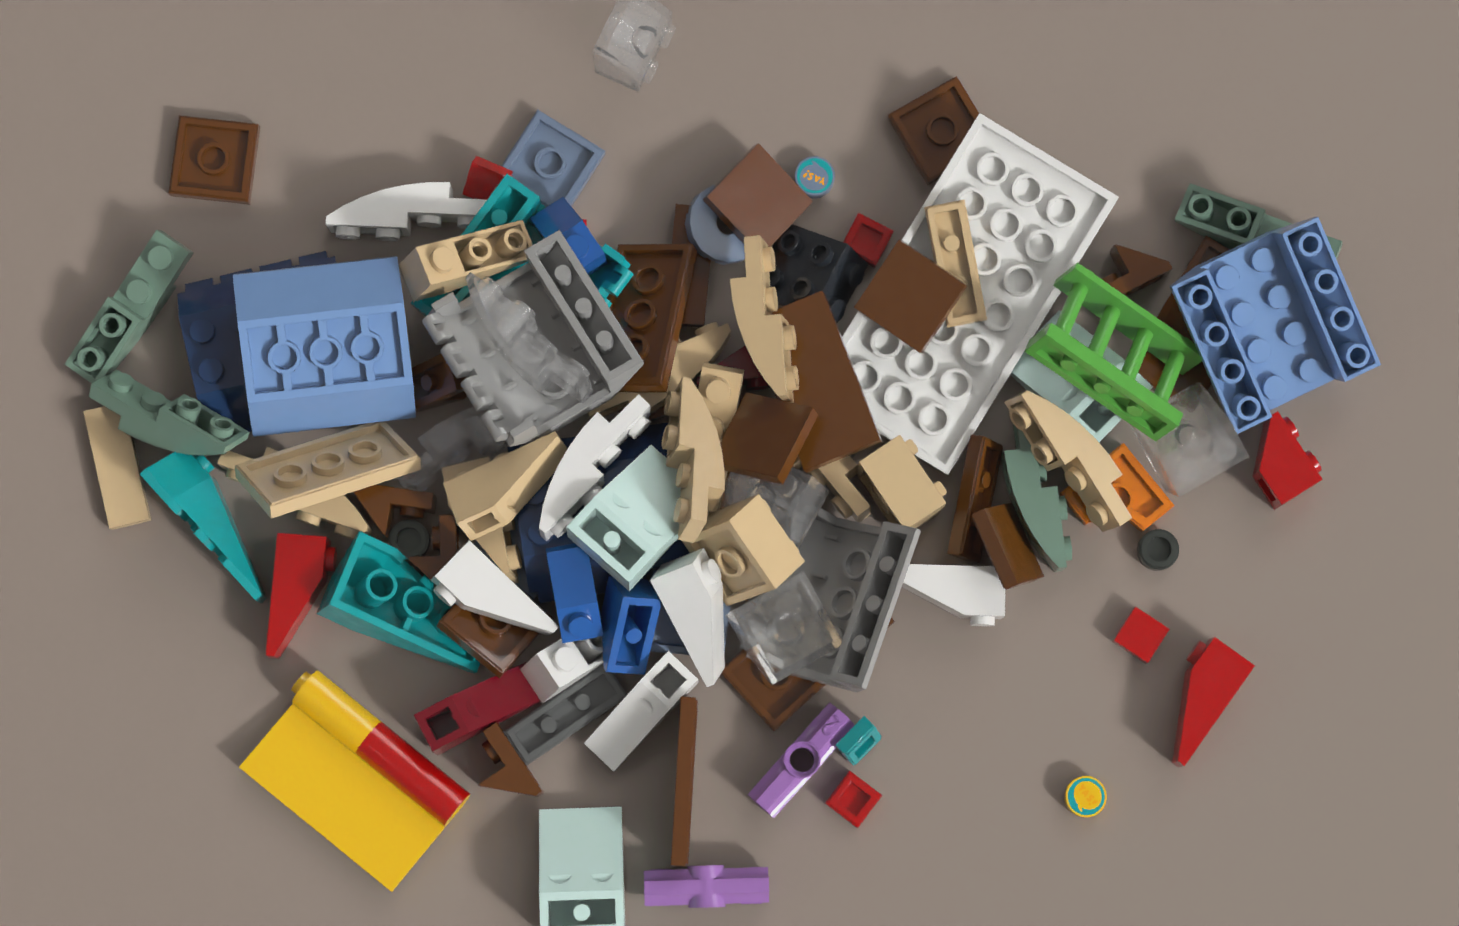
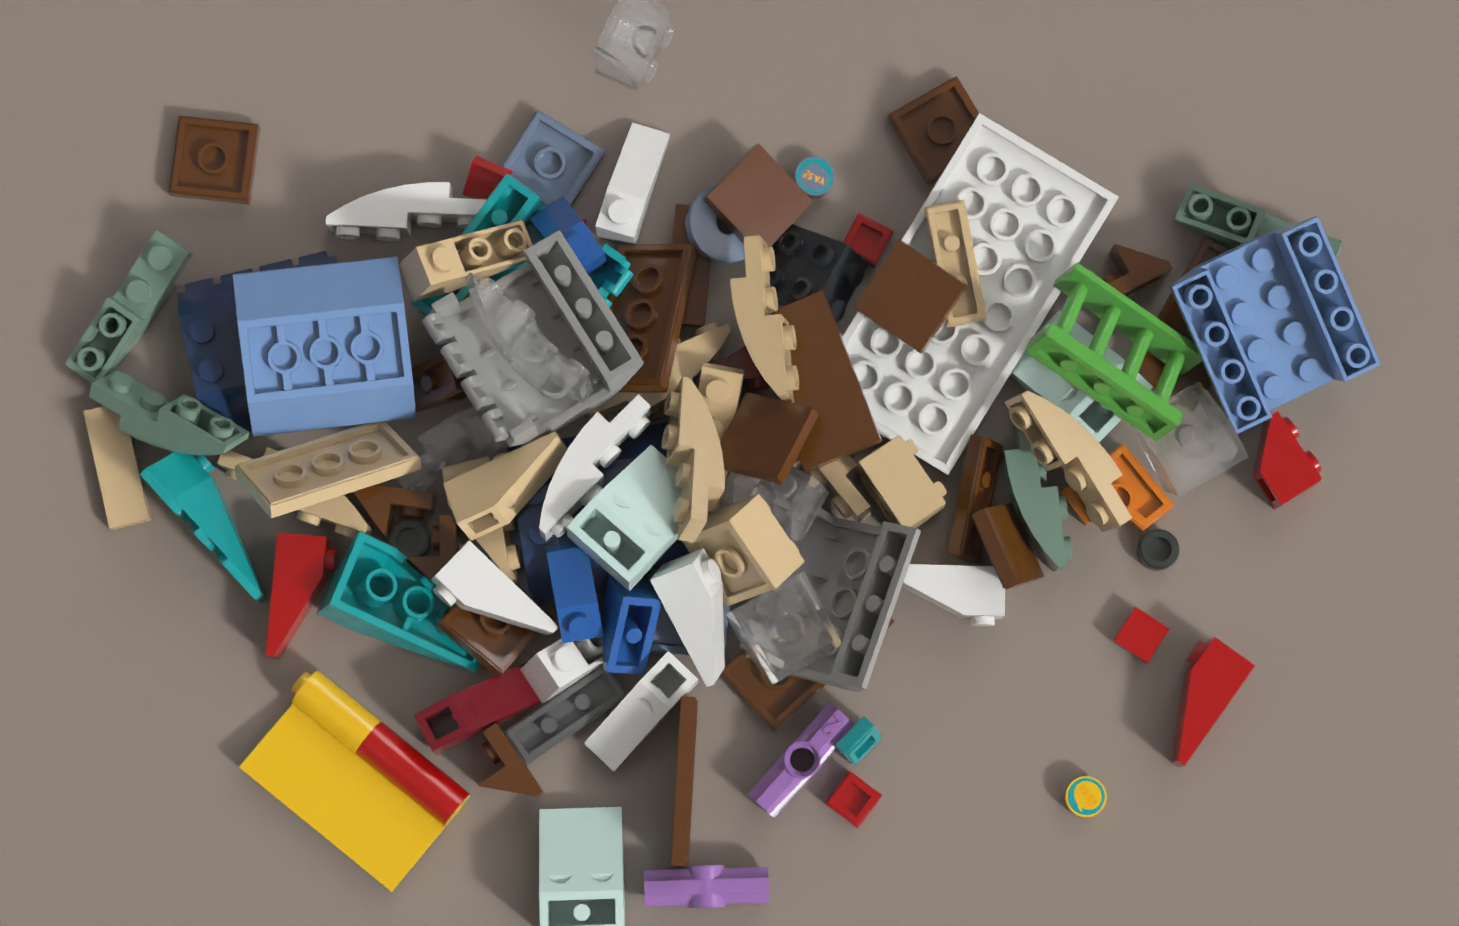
(632, 185): none -> white slope

